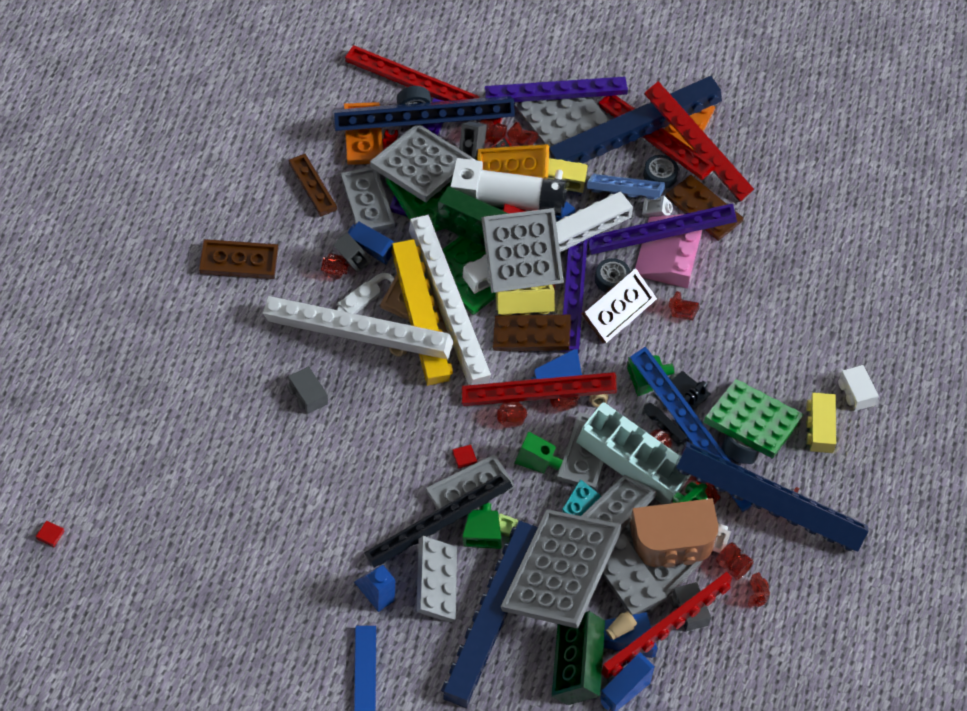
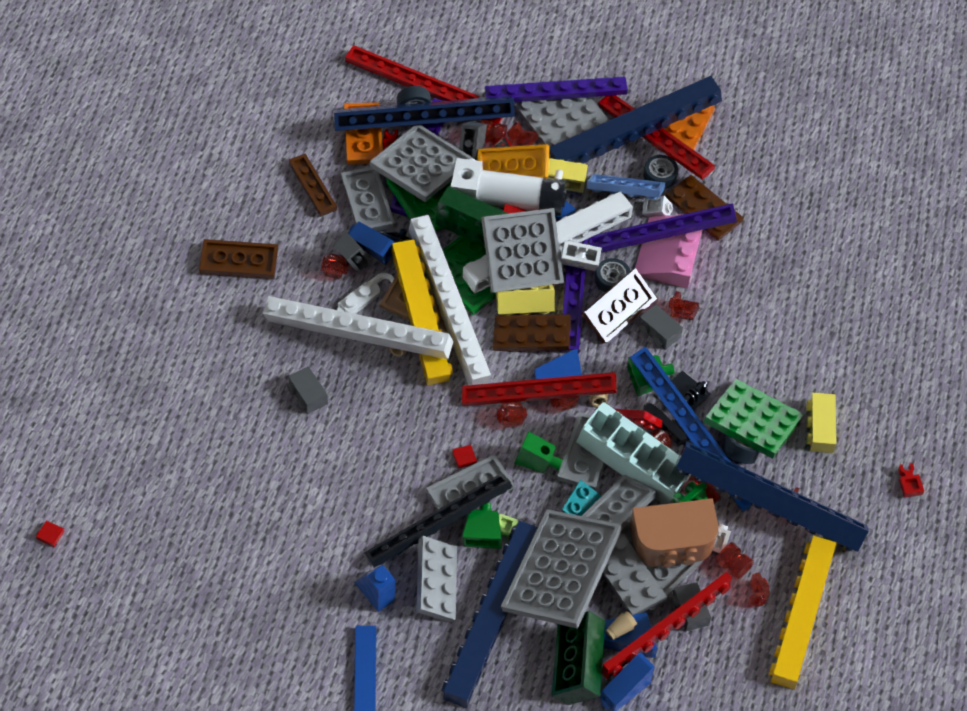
(397, 237): none -> black piece
(580, 255): none -> white brick
(641, 418): none -> red plate
(660, 327): none -> dark grey brick
(698, 140): red plate -> none
(803, 612): none -> yellow brick
(858, 388): white brick -> none
(910, 484): none -> red plate

